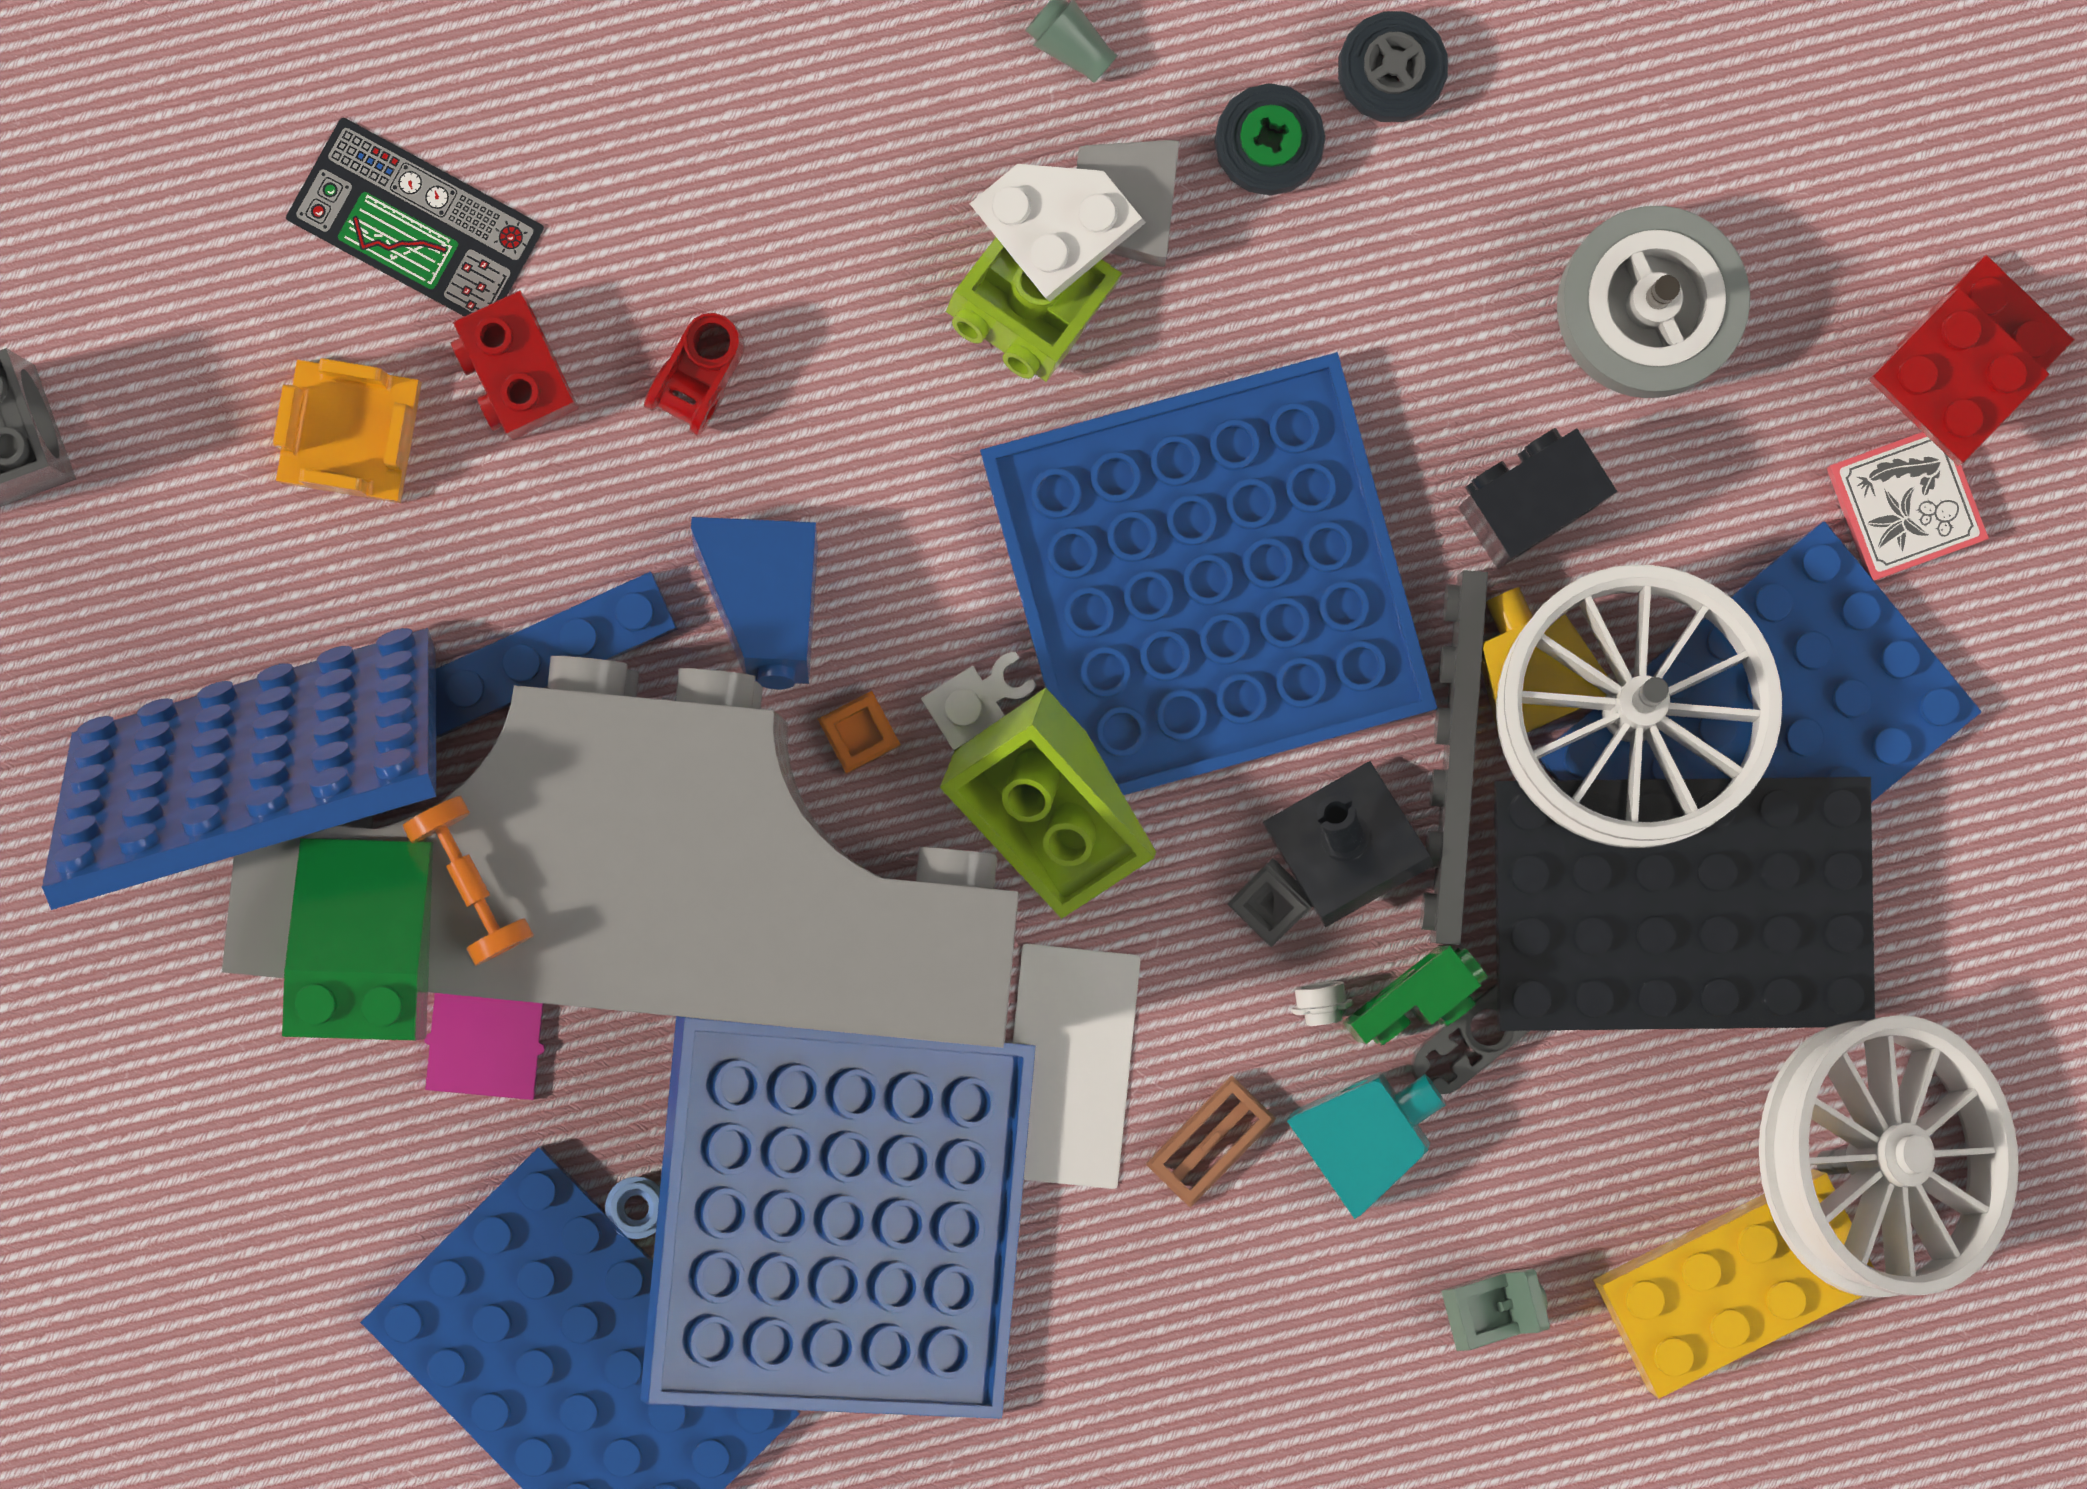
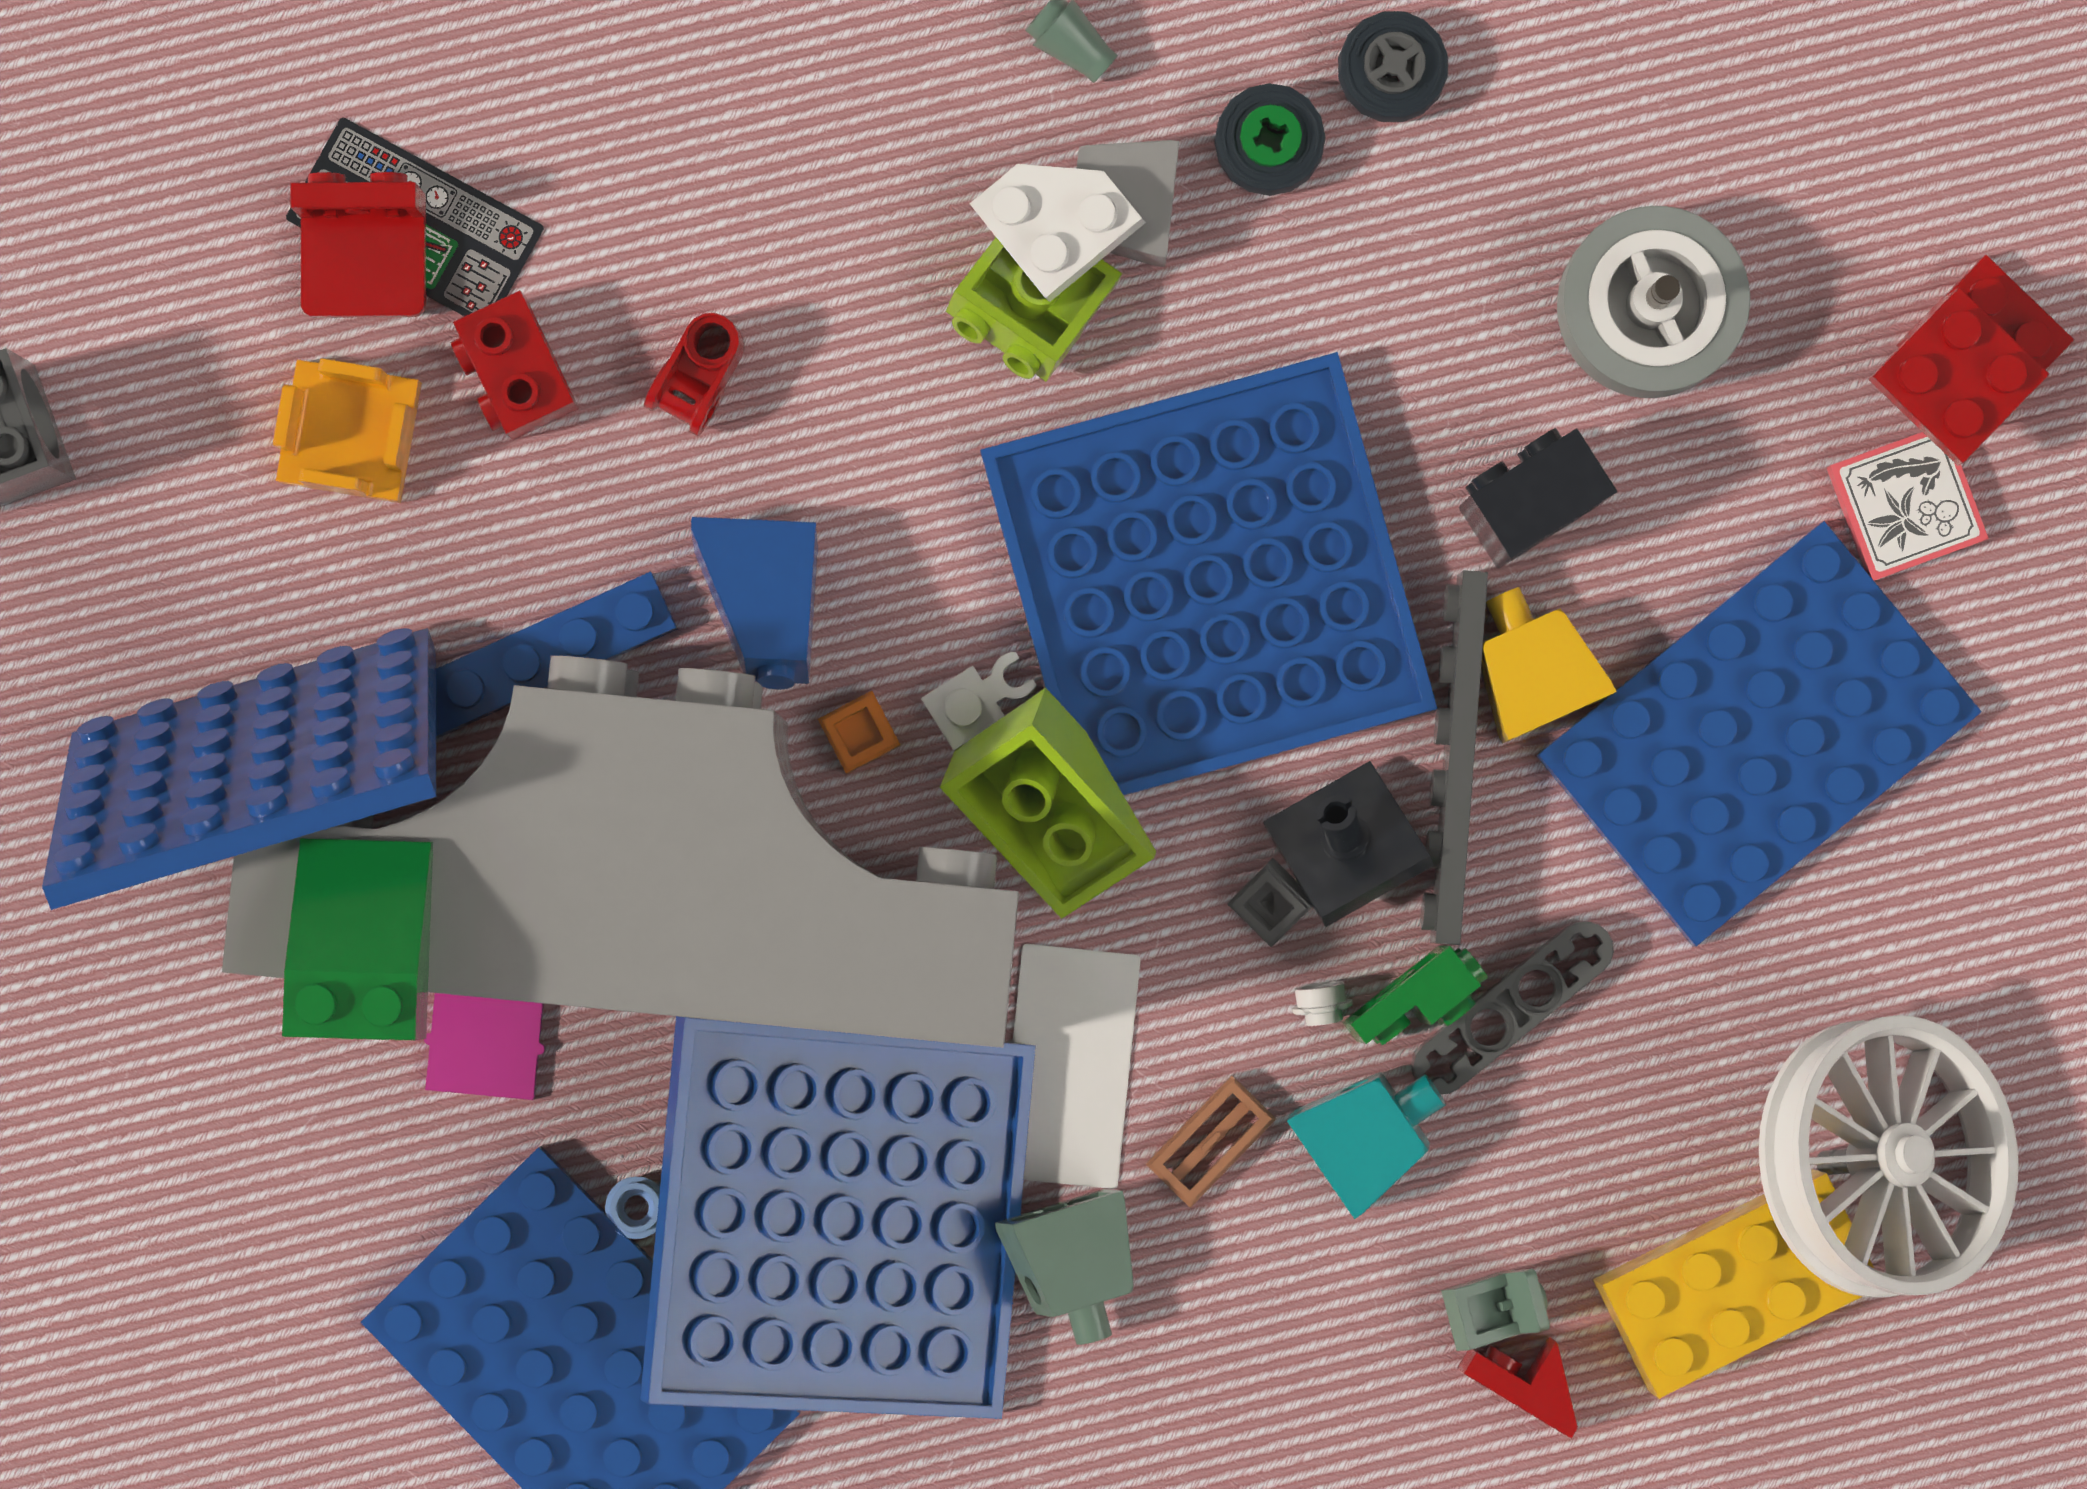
(361, 245): none -> red bracket
(467, 879): orange wheel -> none
(1073, 1259): none -> sand green torso
(1540, 1392): none -> red slope
(1639, 705): white wheel -> none
(1715, 931): black plate -> none

